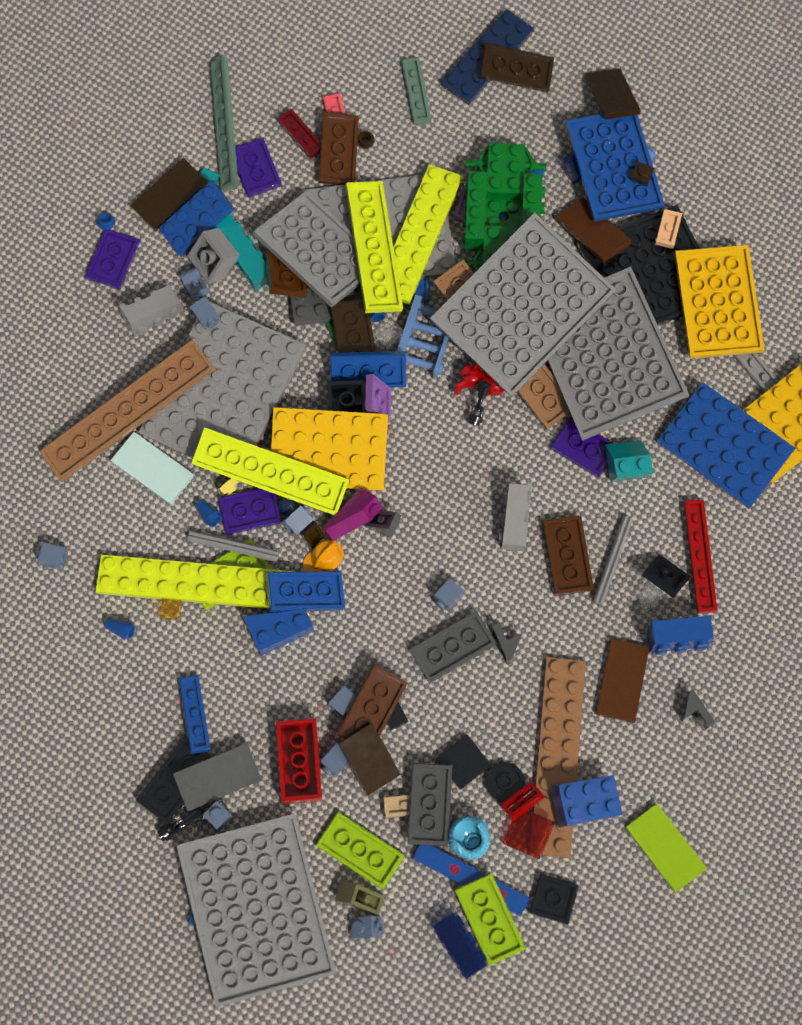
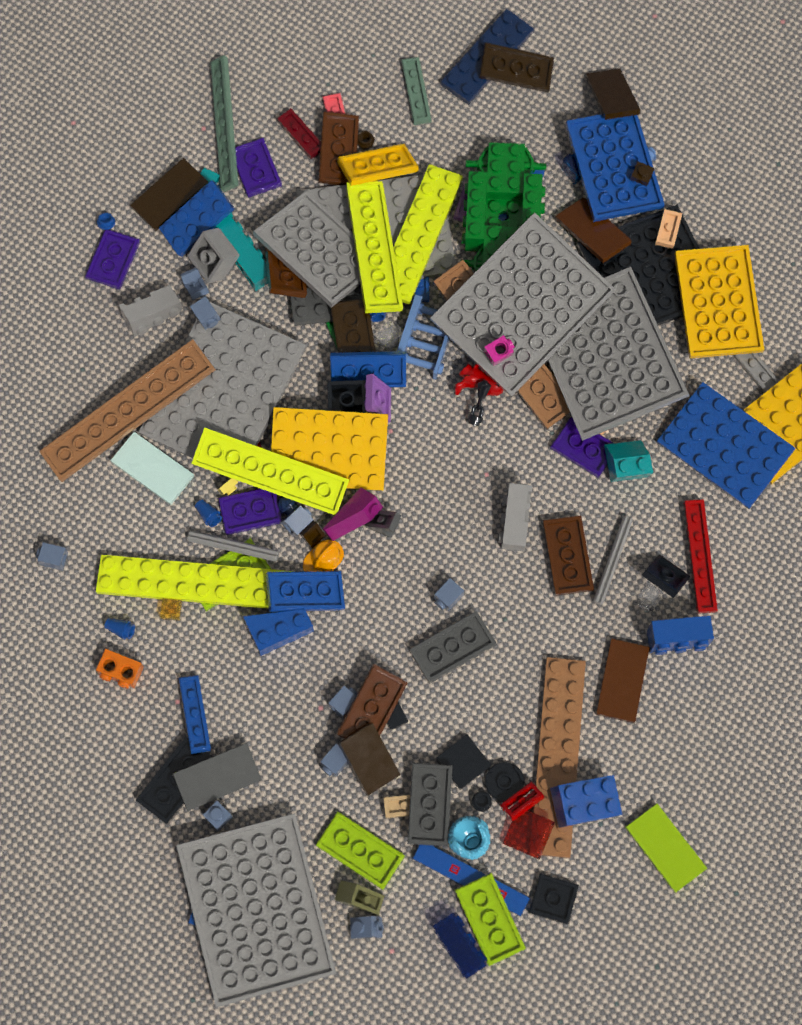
(121, 665): none -> orange brick
(194, 816): black piece -> none
(299, 761): red brick -> none
(377, 164): none -> yellow tile
(481, 801): none -> black plate
(493, 356): none -> dark pink brick
(506, 646): dark grey slope -> none
(694, 705): dark grey slope -> none

